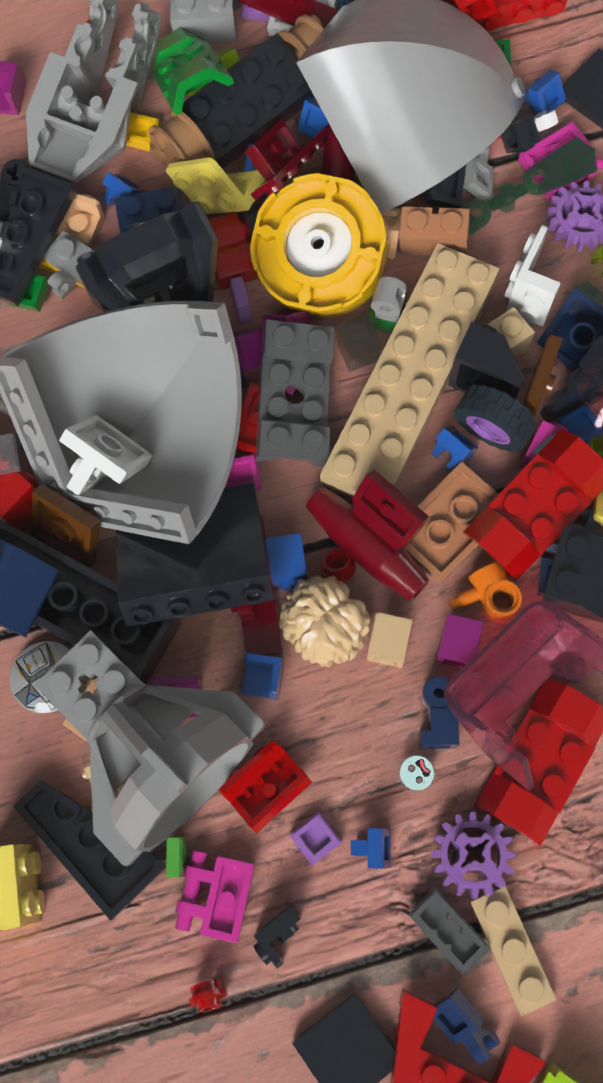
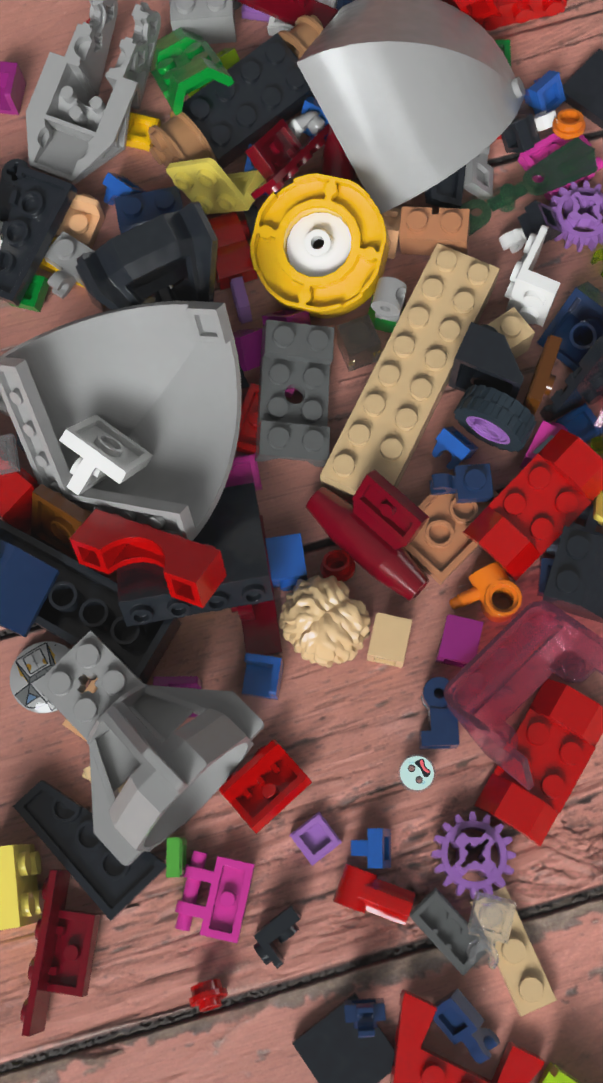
(62, 952): none -> dark red bracket
(111, 542): none -> red arch
(307, 120): none -> light grey arm
(365, 892): none -> red piece
(365, 1014): none -> dark blue plate
(468, 482): none -> dark blue plate
(490, 922): none -> clear plate
(531, 222): none -> black piece
(569, 124): none -> orange plate

